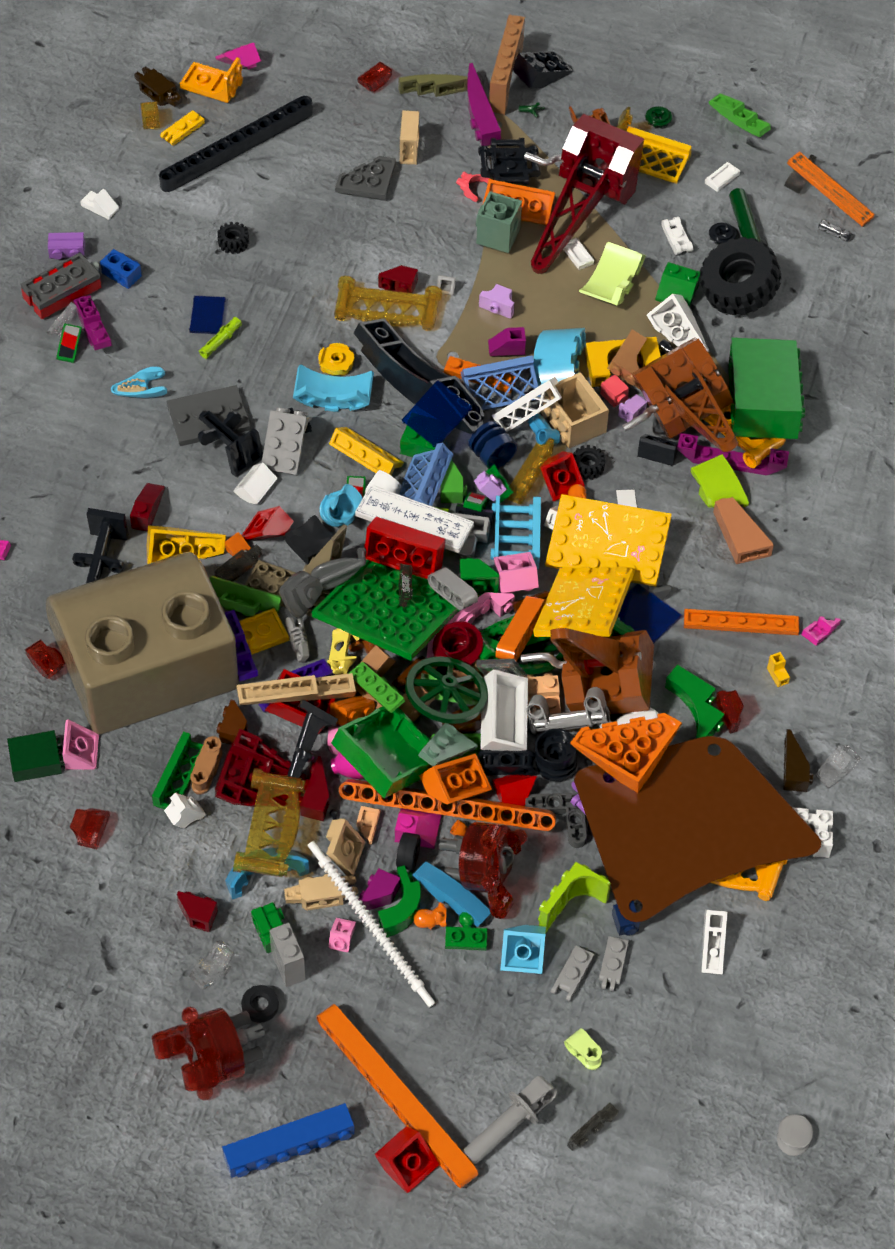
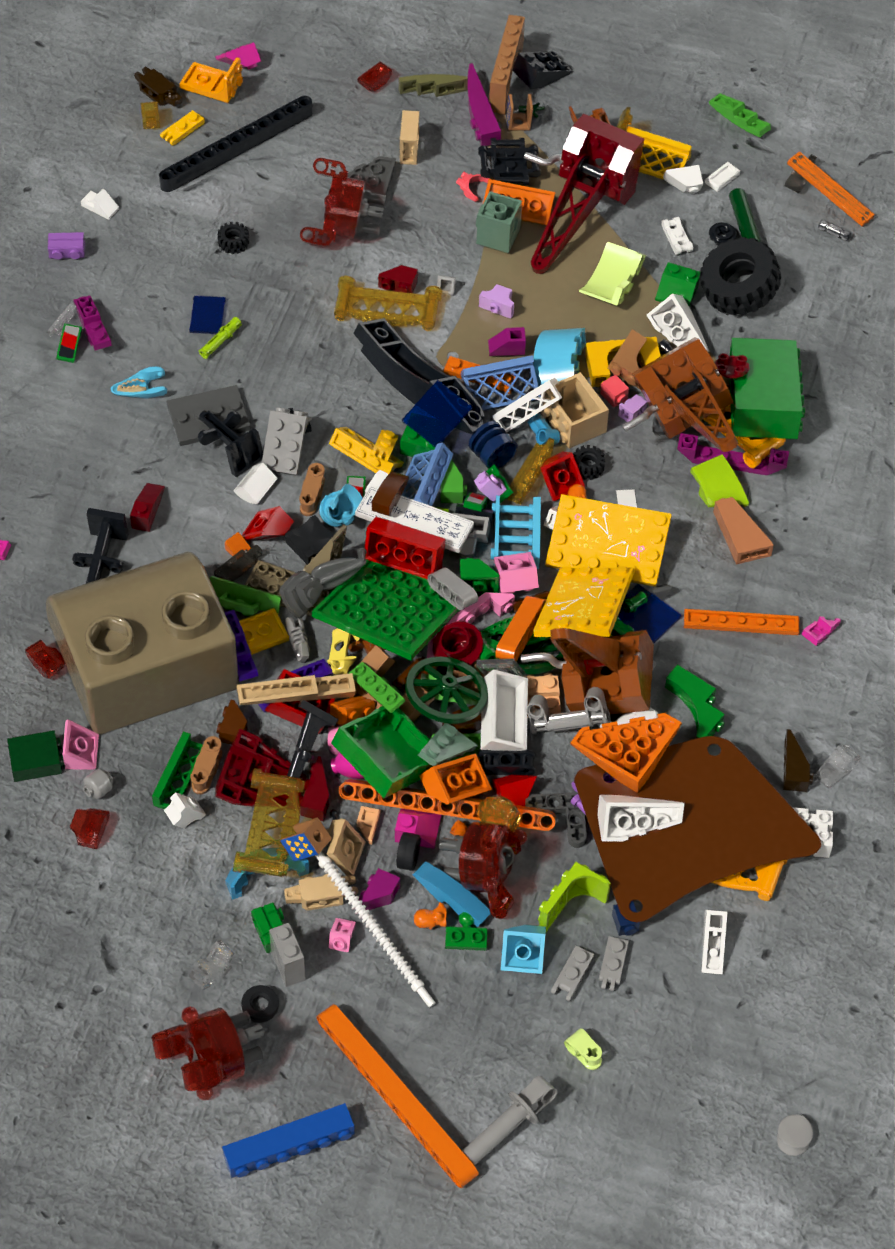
(61, 285): dark grey piece -> none
(98, 783): none -> light grey head
(121, 268): blue brick -> none
(169, 541): yellow wedge -> none
(197, 910): dark red slope -> none
(308, 841): none -> piece
(312, 489): none -> medium nougat piece
(332, 391): medium azure panel -> none
(339, 367): yellow plate -> none
(345, 206): none -> clear red piece
(385, 444): none -> yellow hinge
(389, 493): none -> reddish brown slope
(401, 916): green arch -> none
(405, 584): clear smoke hinge -> none
(407, 1158): red slope -> none
(499, 811): none -> clear yellow helmet
(525, 117): none -> medium nougat piece
(555, 755): black wheel -> none
(578, 254): white tile -> none
(593, 1125): clear smoke hinge -> none
(631, 604): none -> green pin
(632, 816): none -> white wedge
(657, 449): black slope -> none
(658, 112): dark green gear -> none
(685, 178): none -> white slope
(732, 365): none -> dark red dish
(732, 707): clear red slope -> none
(777, 669): yellow piece -> none

